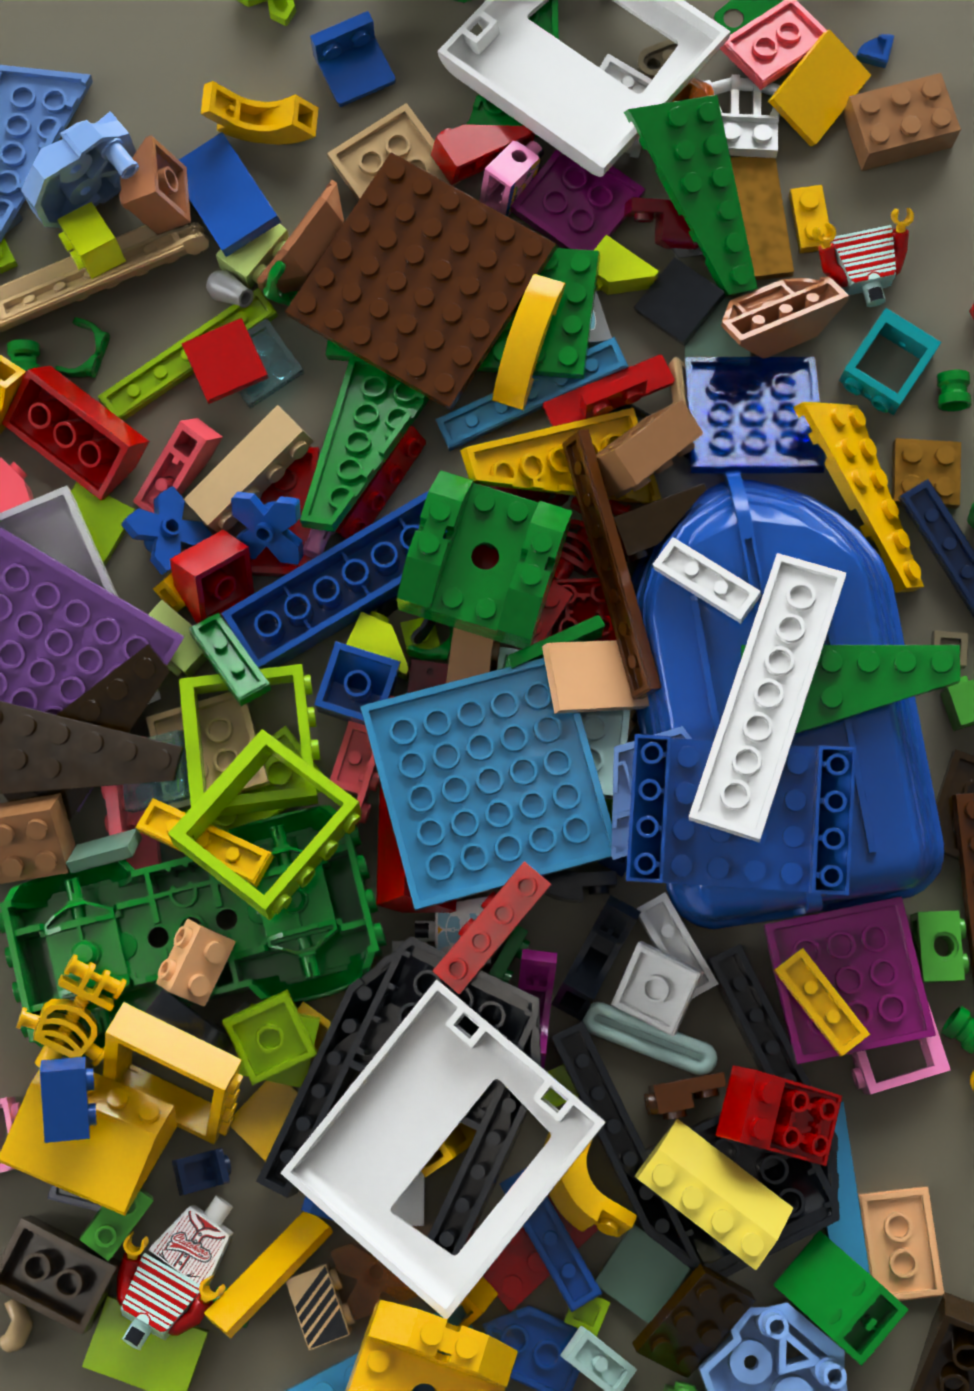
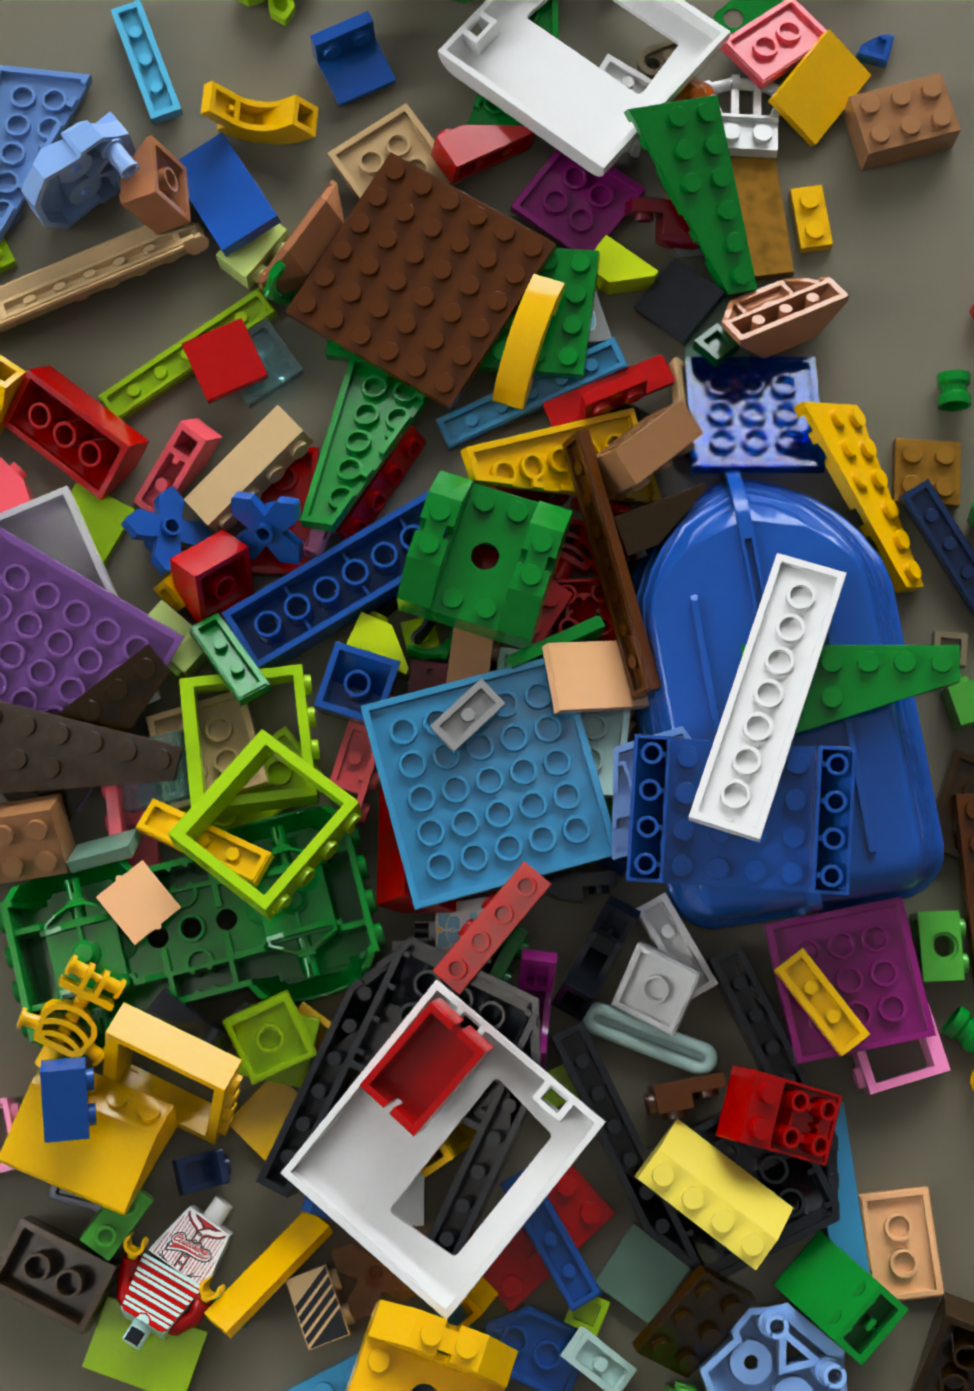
(19, 1328): tan arm -> none
(24, 353): green wheel -> none
(91, 241): neon yellow brick -> none
(91, 366): green cap -> none
(138, 902): none -> light nougat piece
(146, 62): none -> medium azure plate
(195, 962): light nougat bracket -> none
(227, 288): light grey cone -> none
(426, 1066): none -> red piece
(467, 715): none -> light grey plate
(509, 175): bright pink torso -> none
(585, 1205): yellow arch -> none
(707, 580): white plate -> none
(716, 345): none -> dark green plate
(866, 258): torso -> none
(905, 336): teal window -> none

